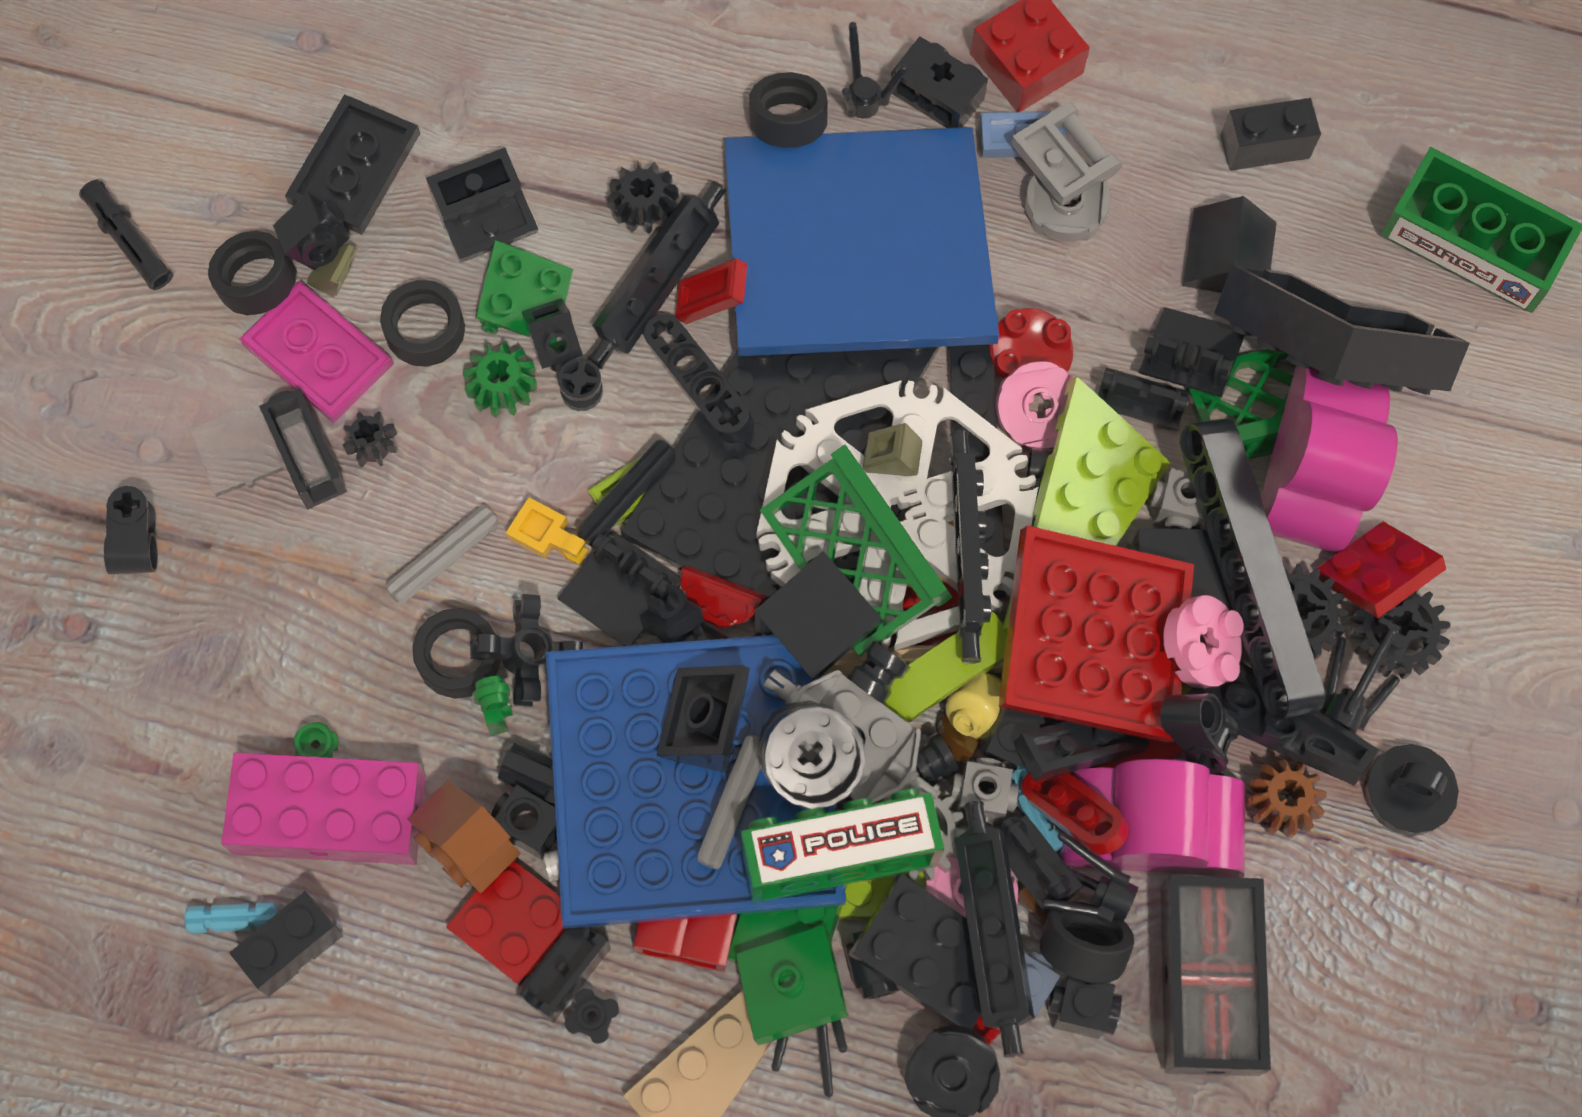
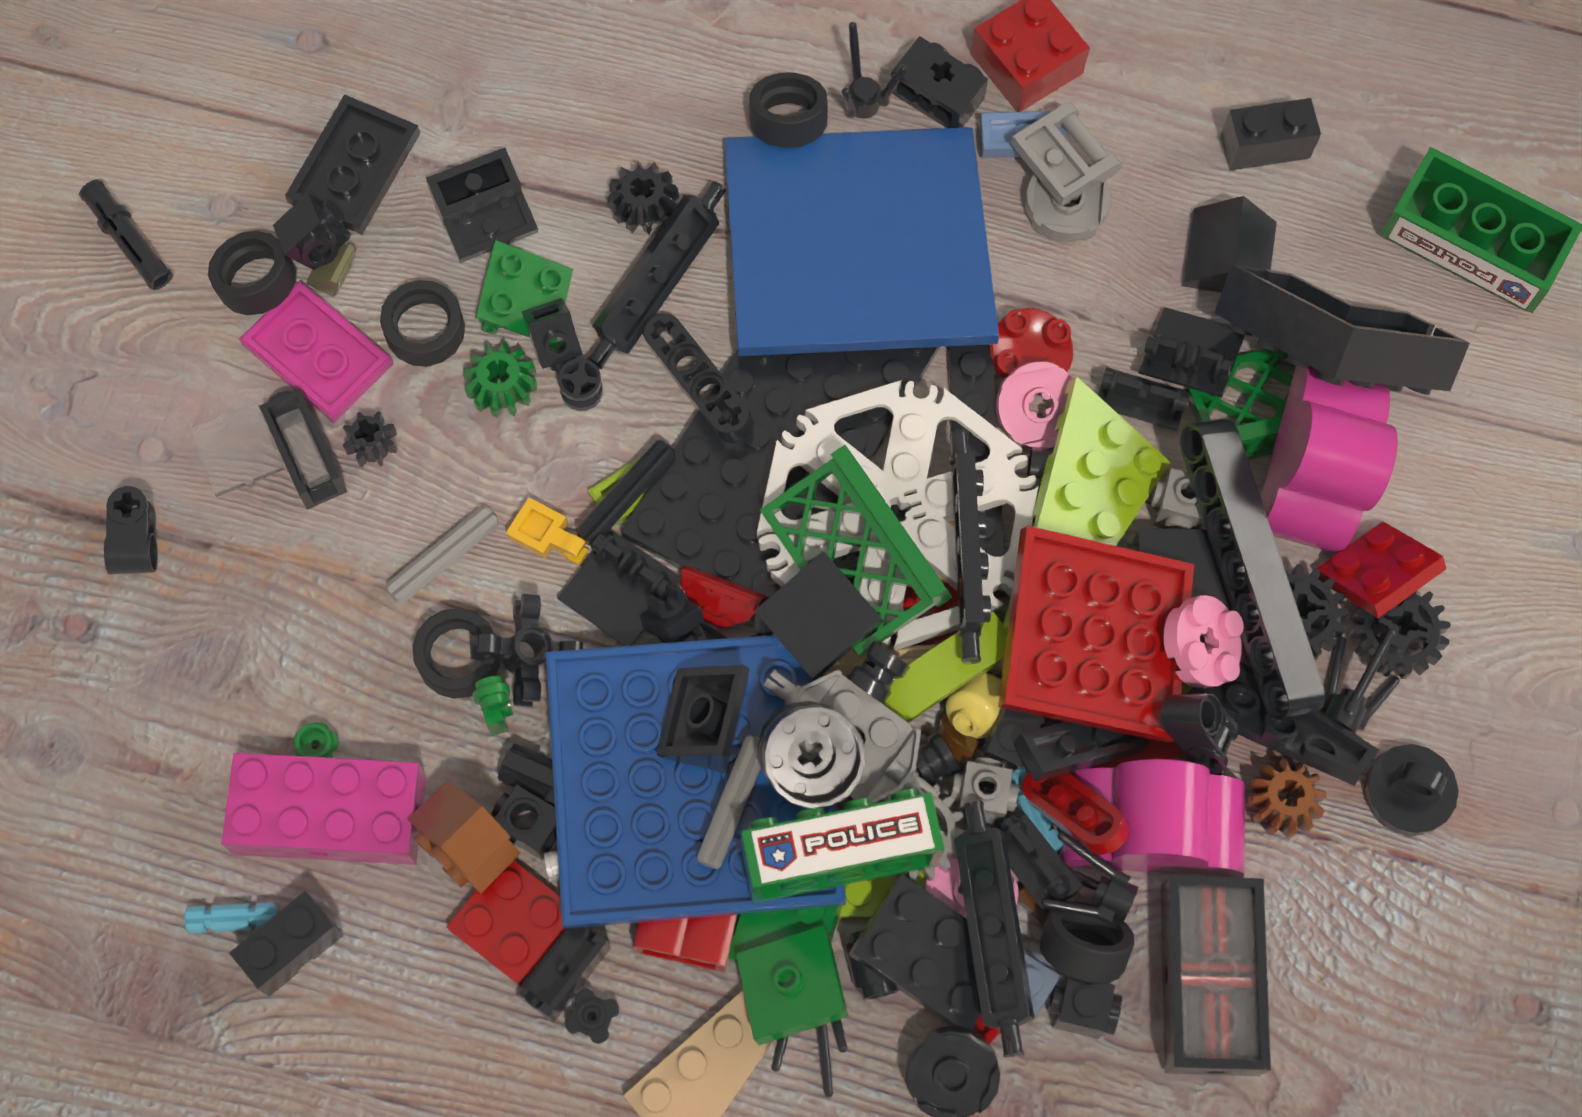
(711, 291): red tile -> none
(893, 451): olive slope -> none

